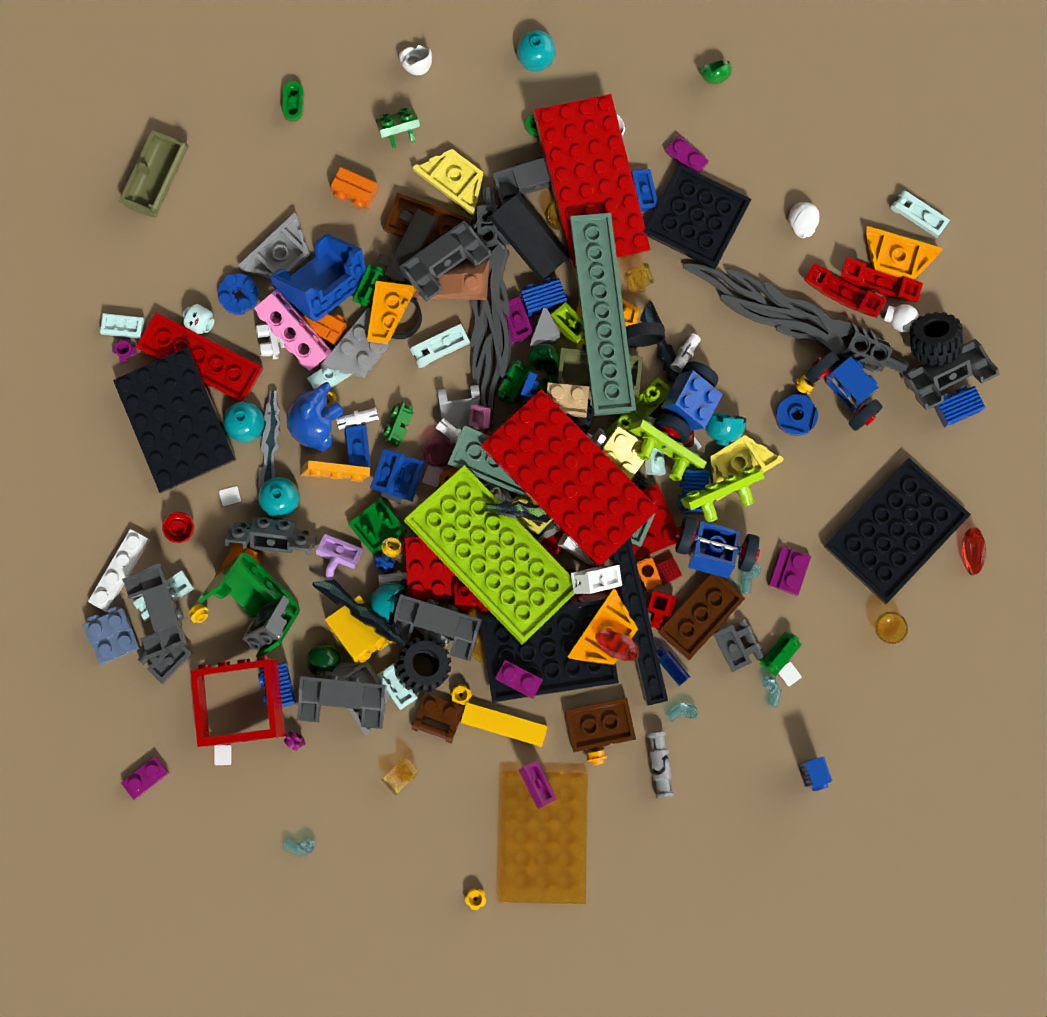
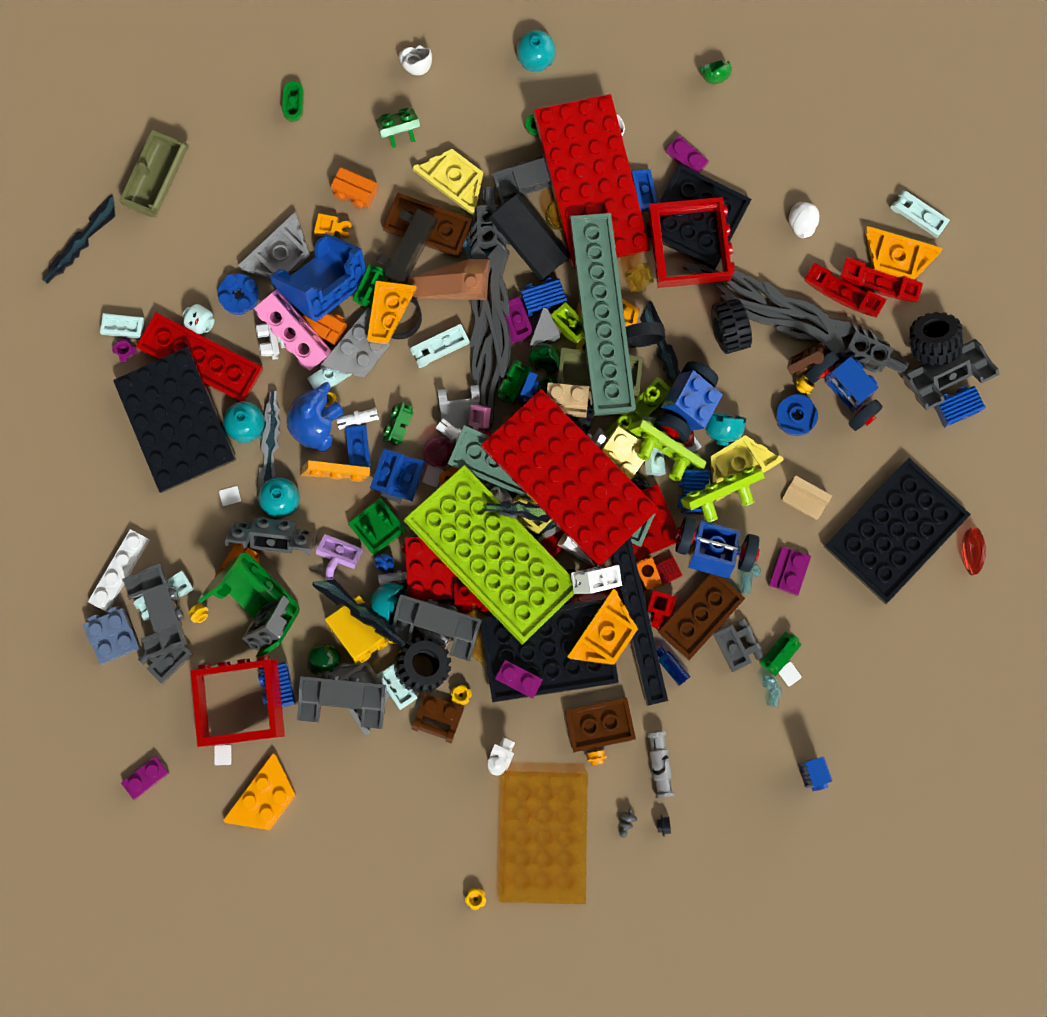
(80, 241): none -> black sword
(178, 527): red hair -> none
(264, 798): none -> light orange wing
(294, 740): magenta plate -> none
(300, 849): clear light blue arm -> none
(330, 225): none -> light orange plate
(391, 547): yellow plate -> none
(400, 776): clear yellow bracket -> none
(441, 257): dark grey bracket -> none
(501, 757): none -> white hips
(504, 724): yellow tile -> none
(537, 784): magenta plate -> none
(618, 645): clear red arm -> none
(625, 824): none -> dark grey hair
(663, 825): none -> black plate
(684, 710): clear light blue arm -> none
(685, 353): white pin -> none
(691, 206): none -> red window
(731, 326): none -> black tyre
(800, 361): none -> reddish brown plate
(806, 497): none -> tan panel
(891, 627): clear yellow hair -> none
(901, 317): white piece -> none

